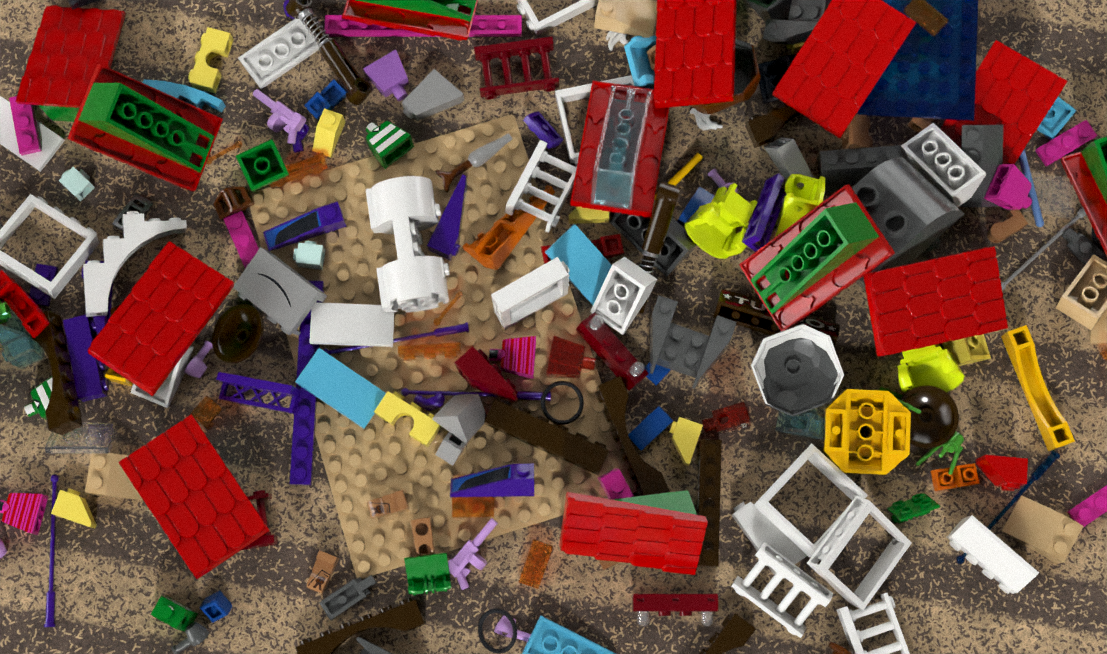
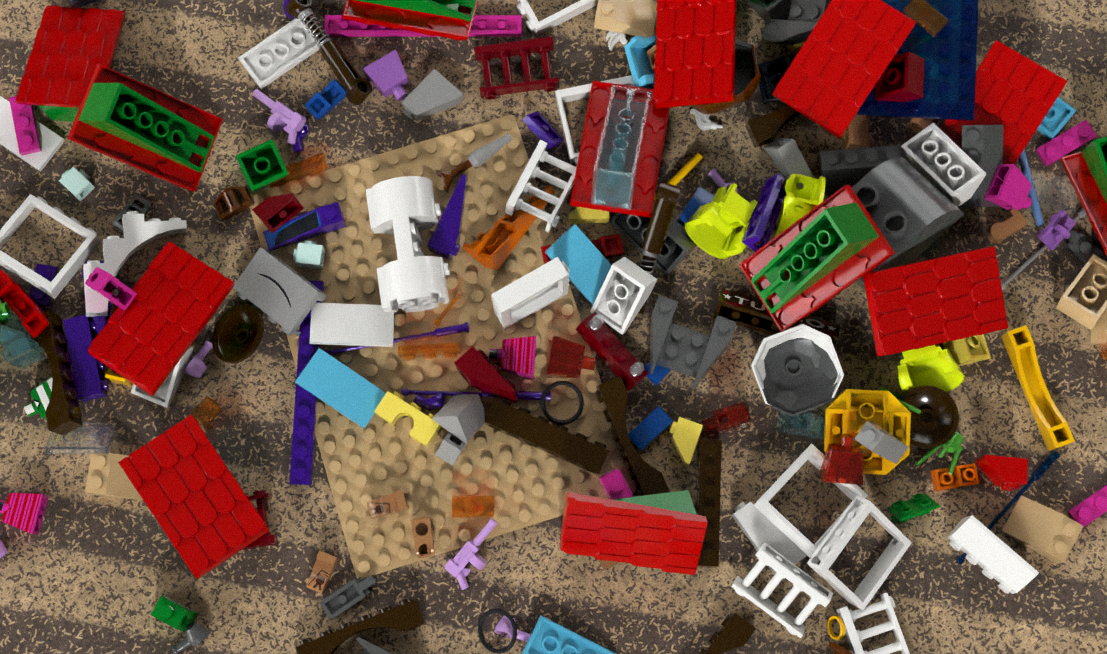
(50, 595): dark purple piece -> none
(74, 508): light yellow slope -> none
(105, 283): none -> dark pink torso
(188, 94): medium azure slope -> none
(213, 44): light yellow arch -> none
(216, 606): blue slope -> none
(238, 144): clear orange hinge -> none
(242, 237): dark pink plate -> none
(258, 385): dark purple fence -> none
(277, 210): none -> dark red slope
(328, 132): light yellow slope -> none
(388, 142): green torso -> none
(427, 573): green hinge -> none
(496, 482): dark purple slope -> none
(535, 564): clear orange slope -> none
(668, 603): dark red piece -> none
(842, 627): none -> yellow piece
(843, 462): none -> clear red torso
(881, 442): none -> light grey slope
(902, 79): none -> dark red slope
(1056, 230): none -> medium lavender hips

